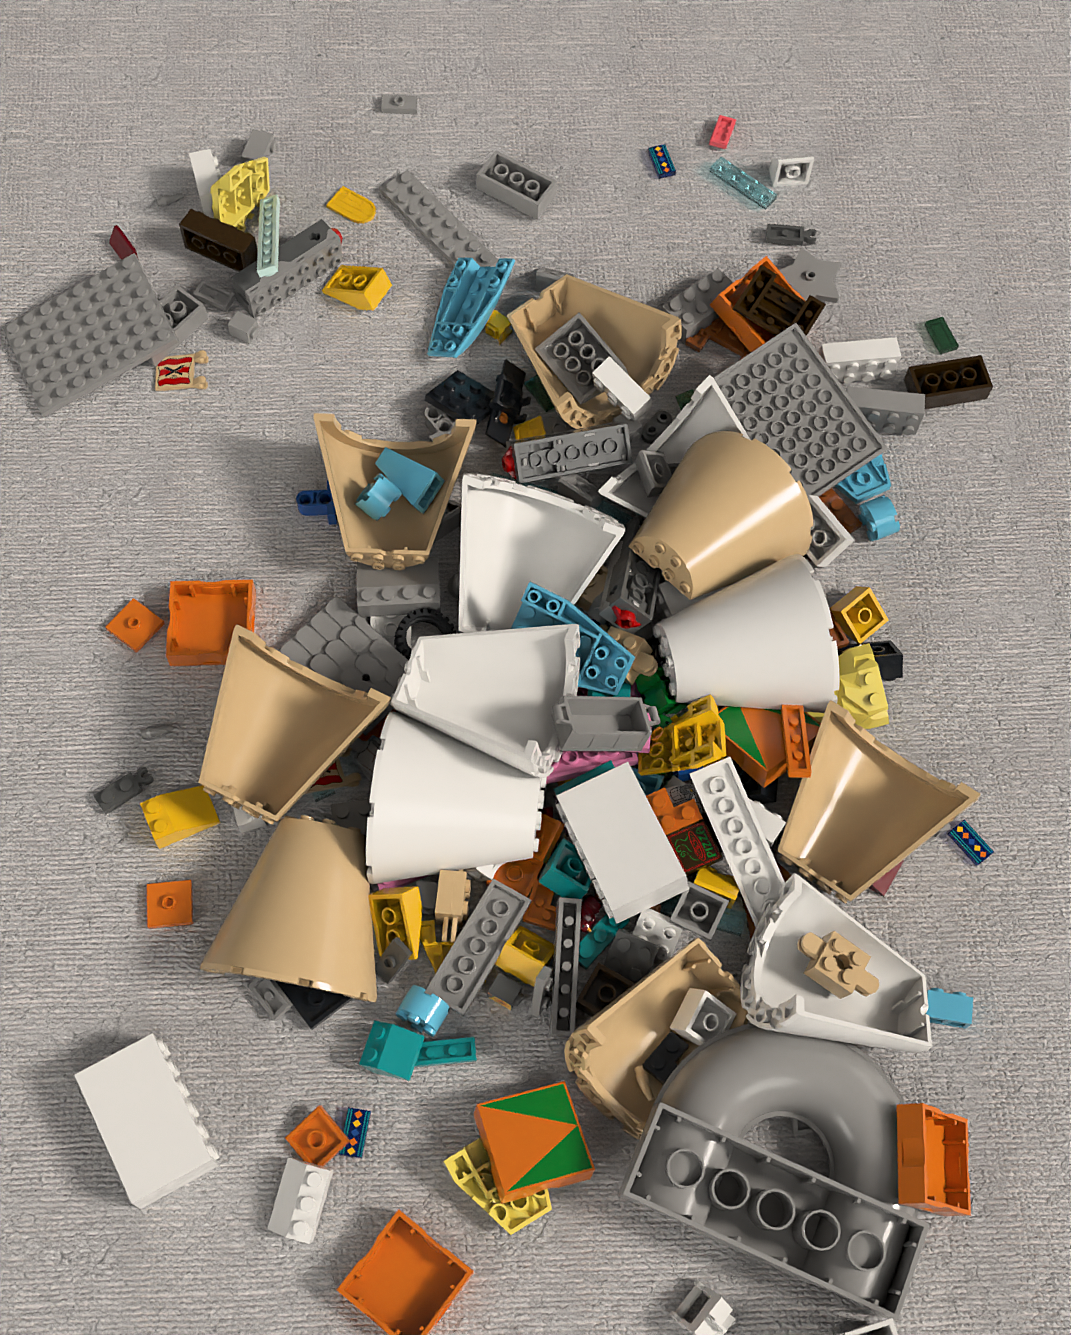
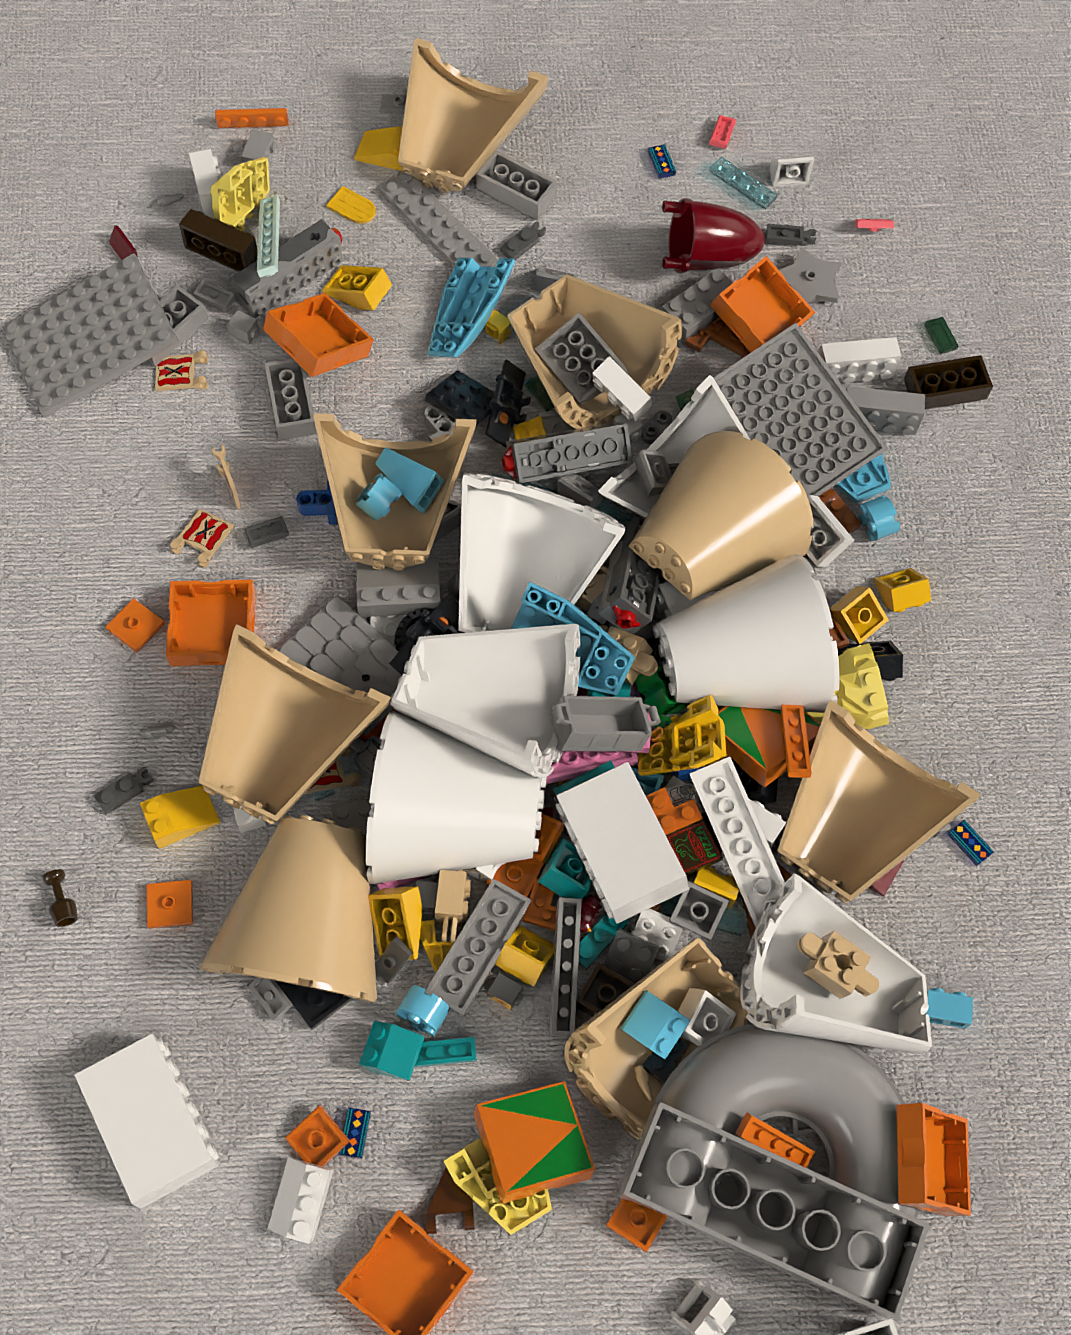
(63, 909): none -> dark brown piece
(203, 533): none -> tan flag
(226, 473): none -> tan flag
(252, 117): none -> orange plate
(266, 532): none -> dark grey plate
(290, 399): none -> light grey brick
(317, 334): none -> orange tile
(380, 147): none -> yellow slope
(442, 621): none -> black piece
(448, 1200): none -> reddish brown flag
(455, 120): none -> tan cone
(522, 241): none -> dark grey plate
(543, 985): light grey plate -> none
(636, 1223): none -> orange plate
(655, 1024): none -> medium azure slope
(709, 236): none -> dark red windscreen
(773, 1140): none -> orange plate
(776, 307): dark brown slope -> none
(874, 224): none -> coral plate
(903, 589): none -> yellow slope

